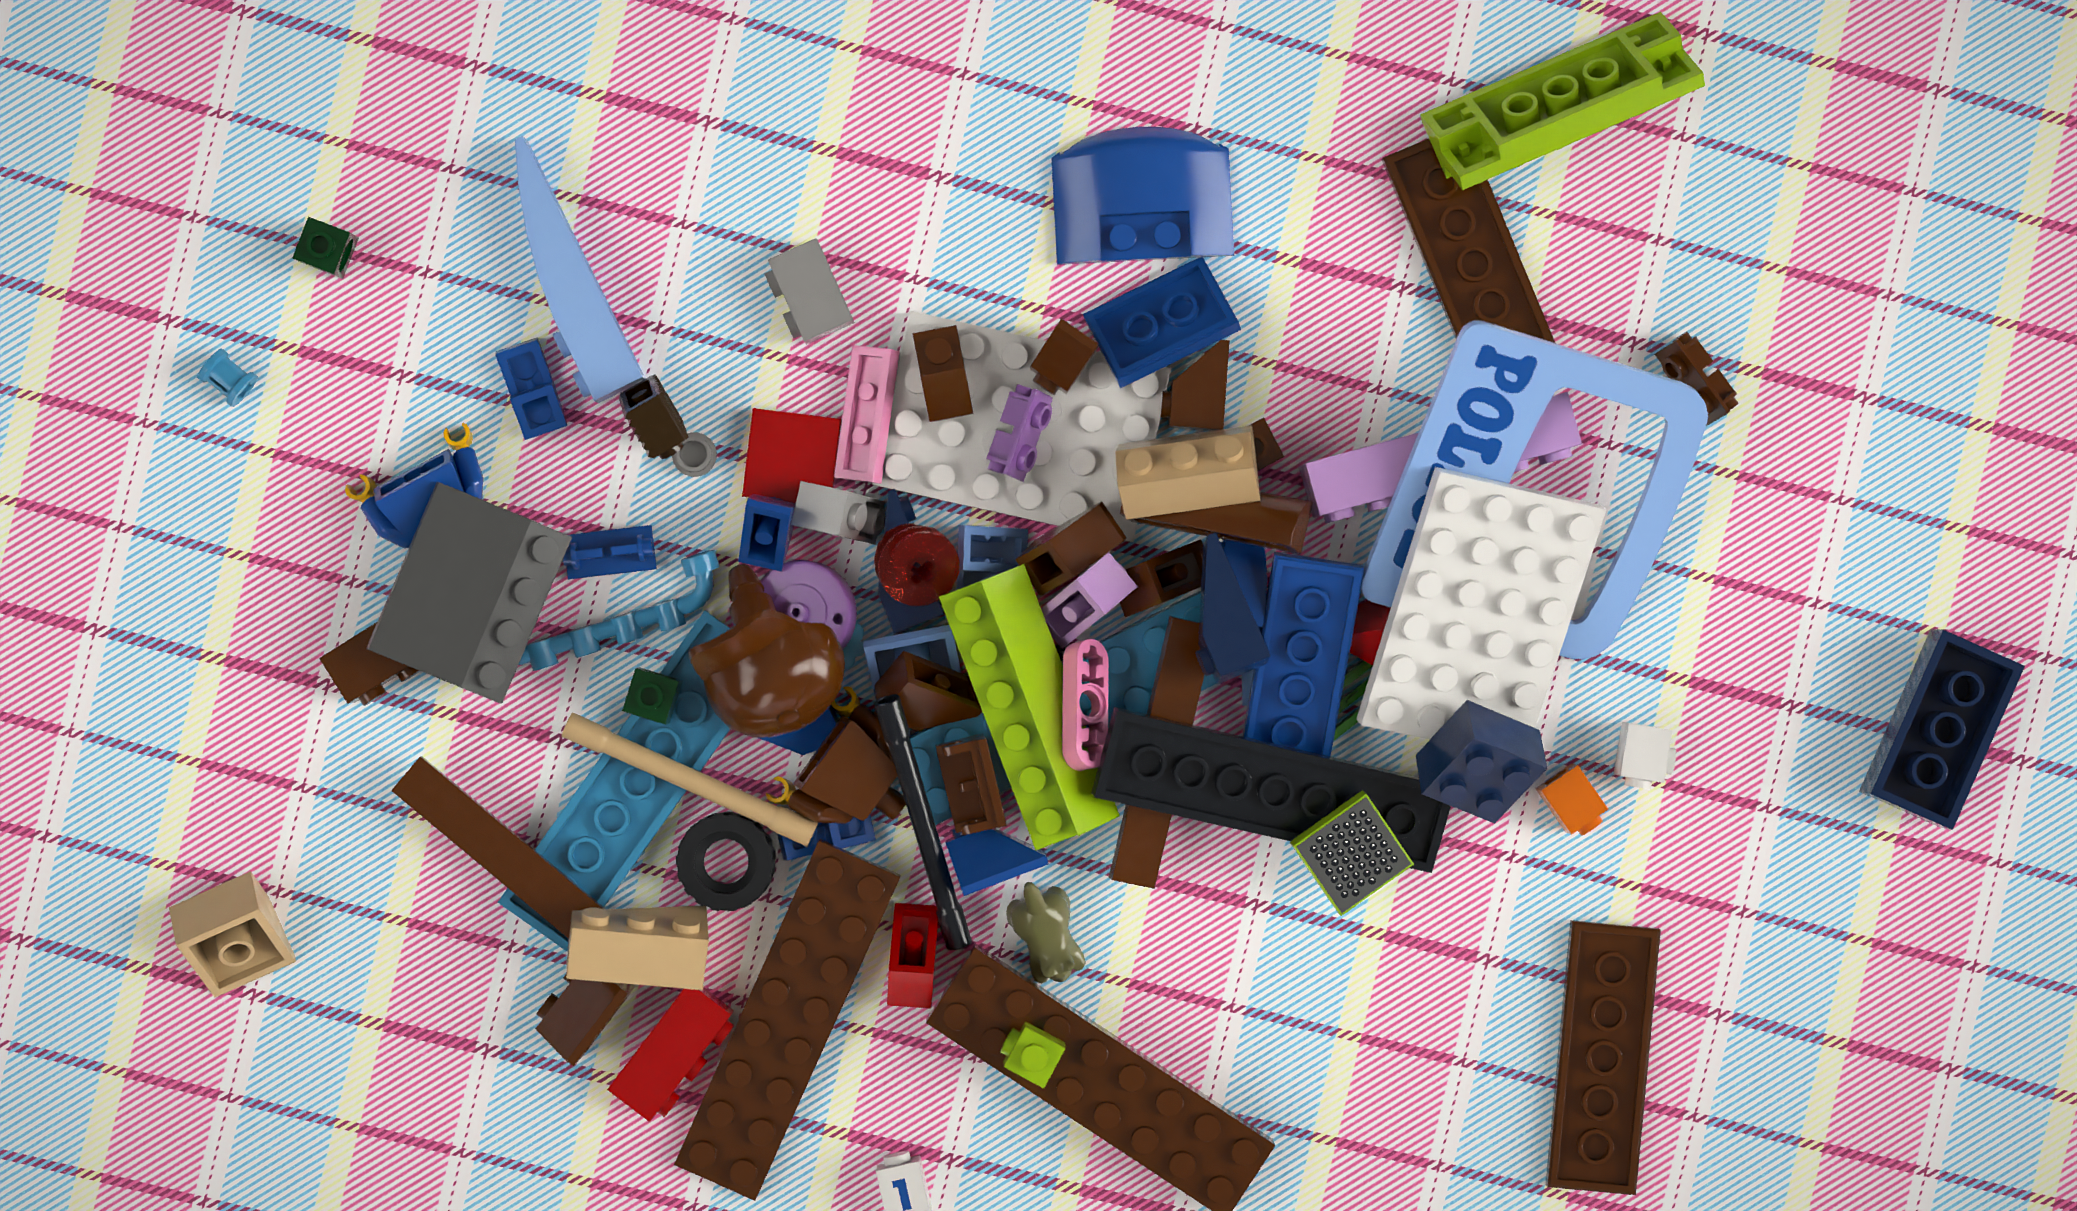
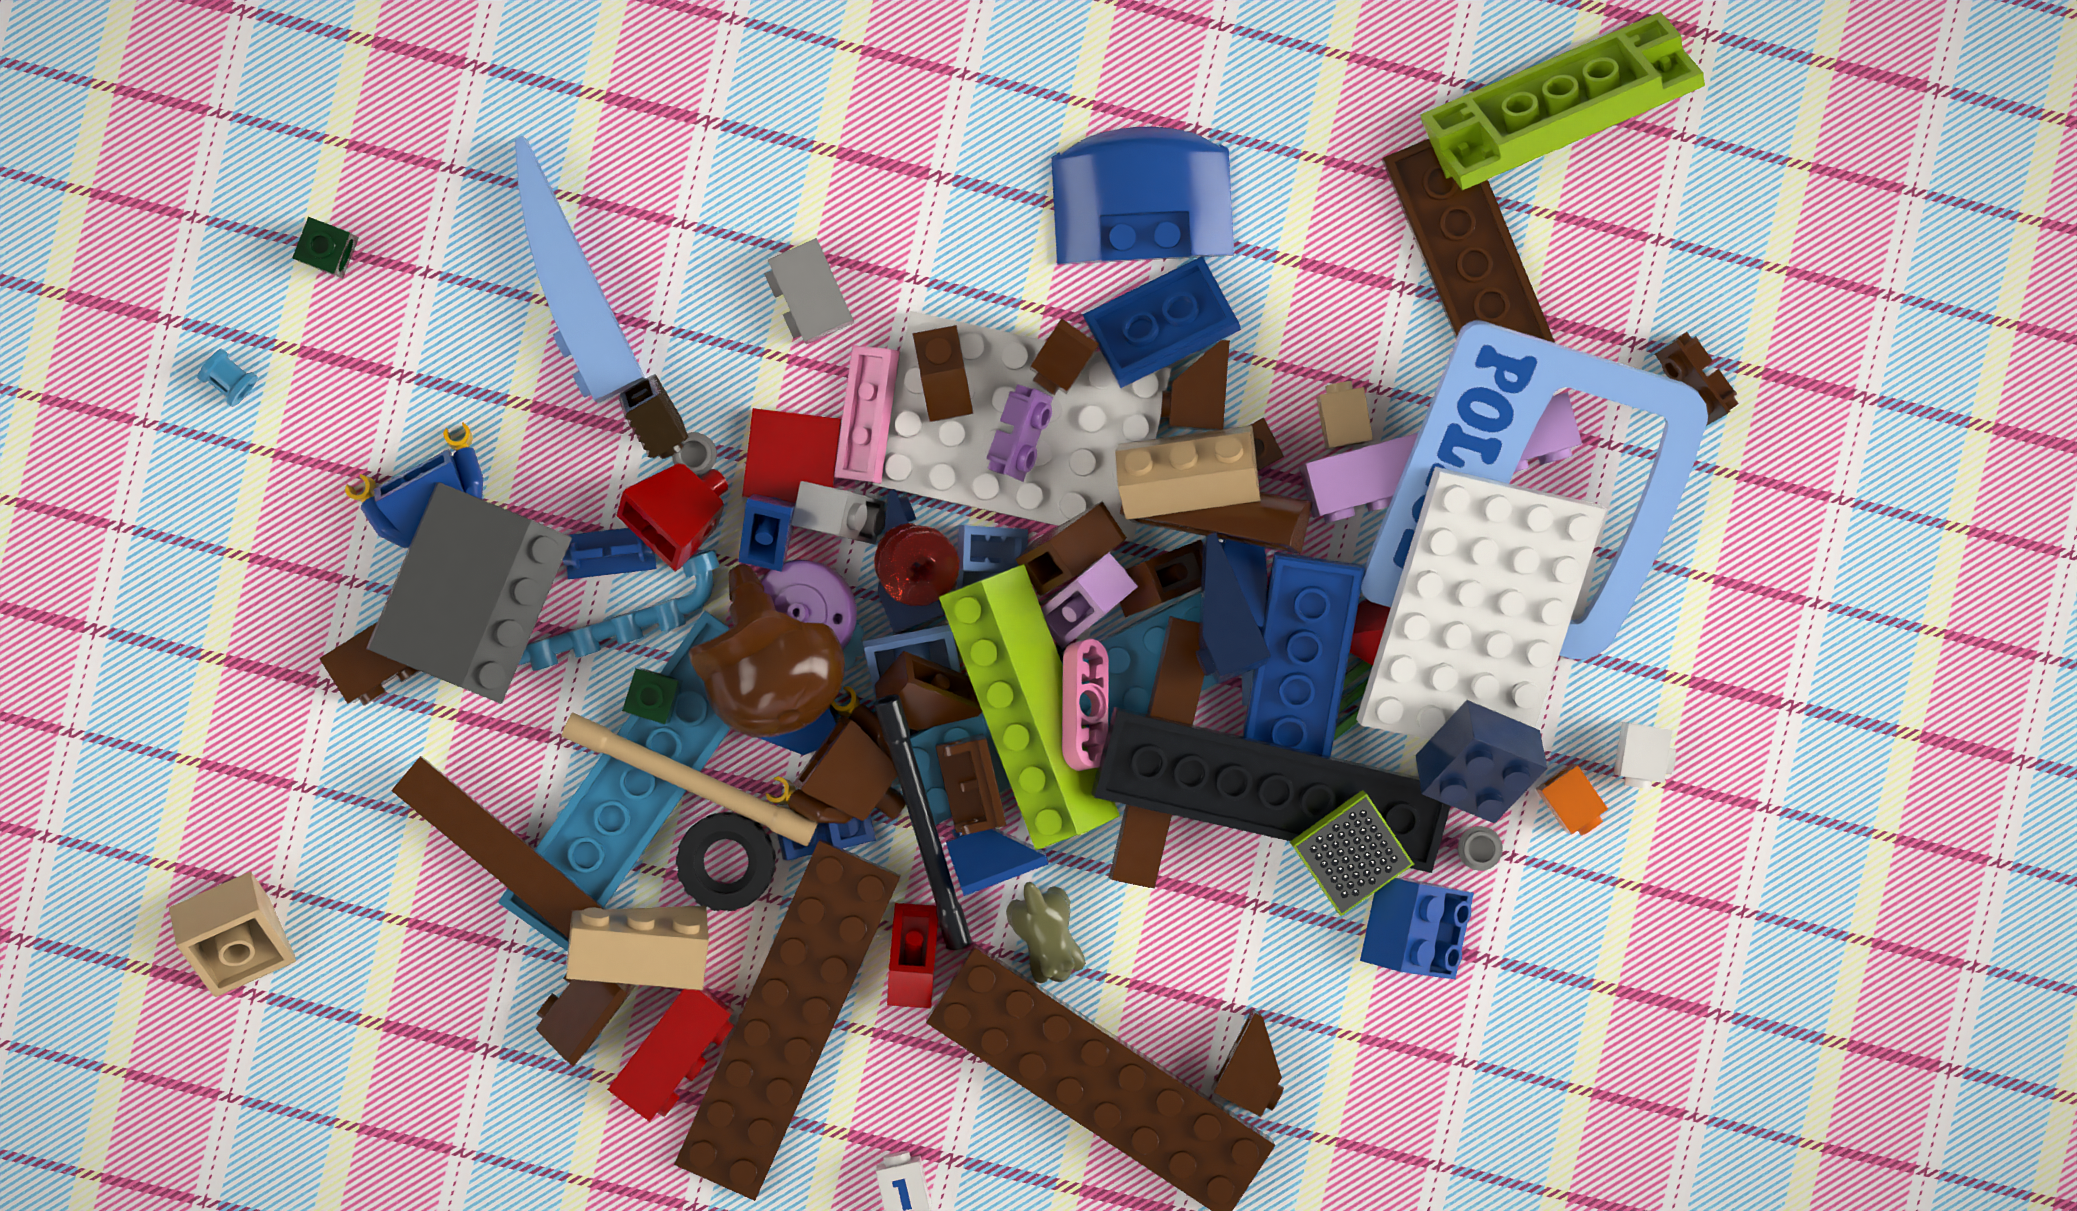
(531, 388): blue slope -> none
(674, 511): none -> red torso
(1032, 1053): lime brick -> none
(1251, 1069): none -> reddish brown slope
(1344, 415): none -> tan brick
(1417, 928): none -> blue slope
(1480, 848): none -> light grey plate
(1603, 1057): reddish brown tile -> none
(1941, 728): dark blue brick -> none

